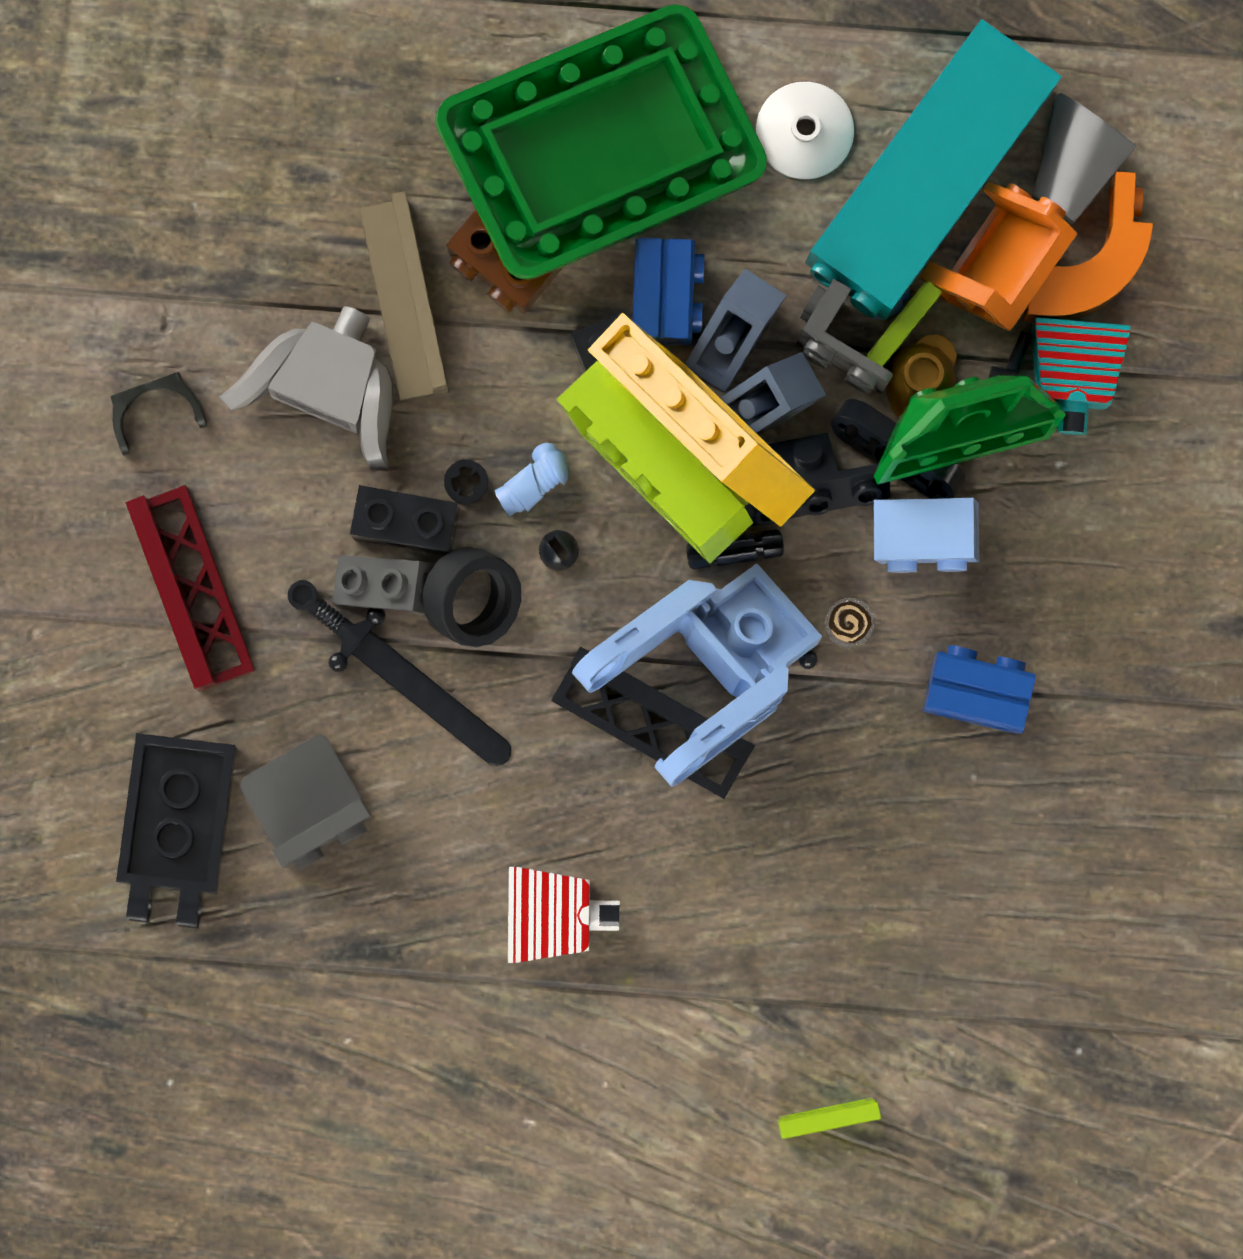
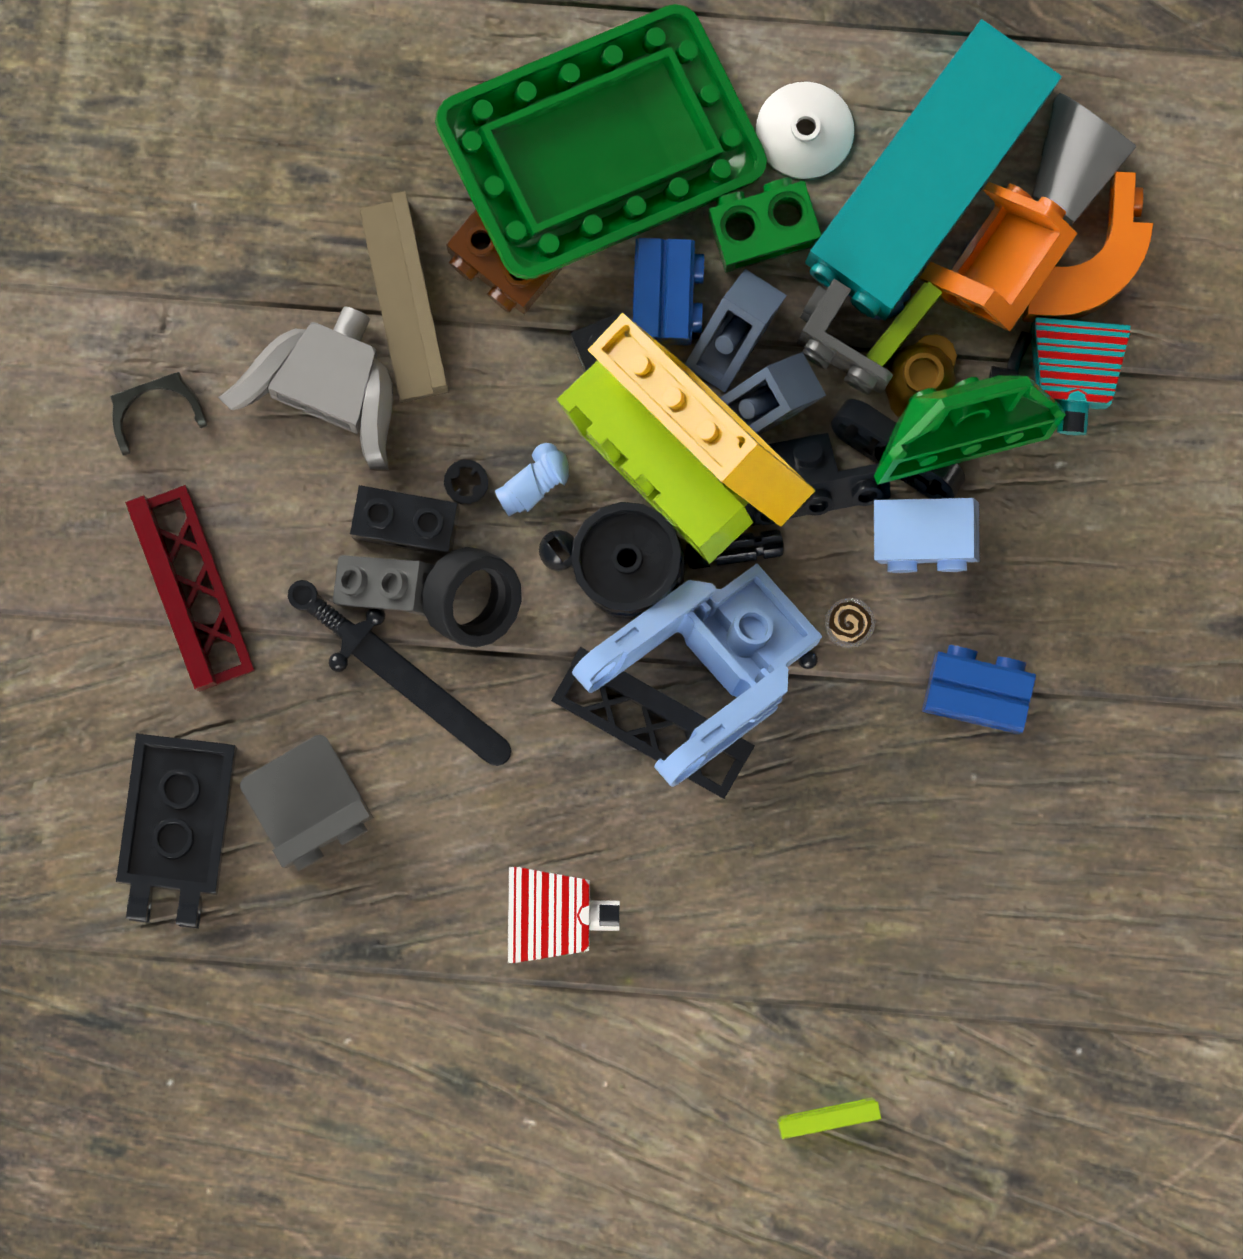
(610, 535): none -> black wheel
(769, 237): none -> green brick

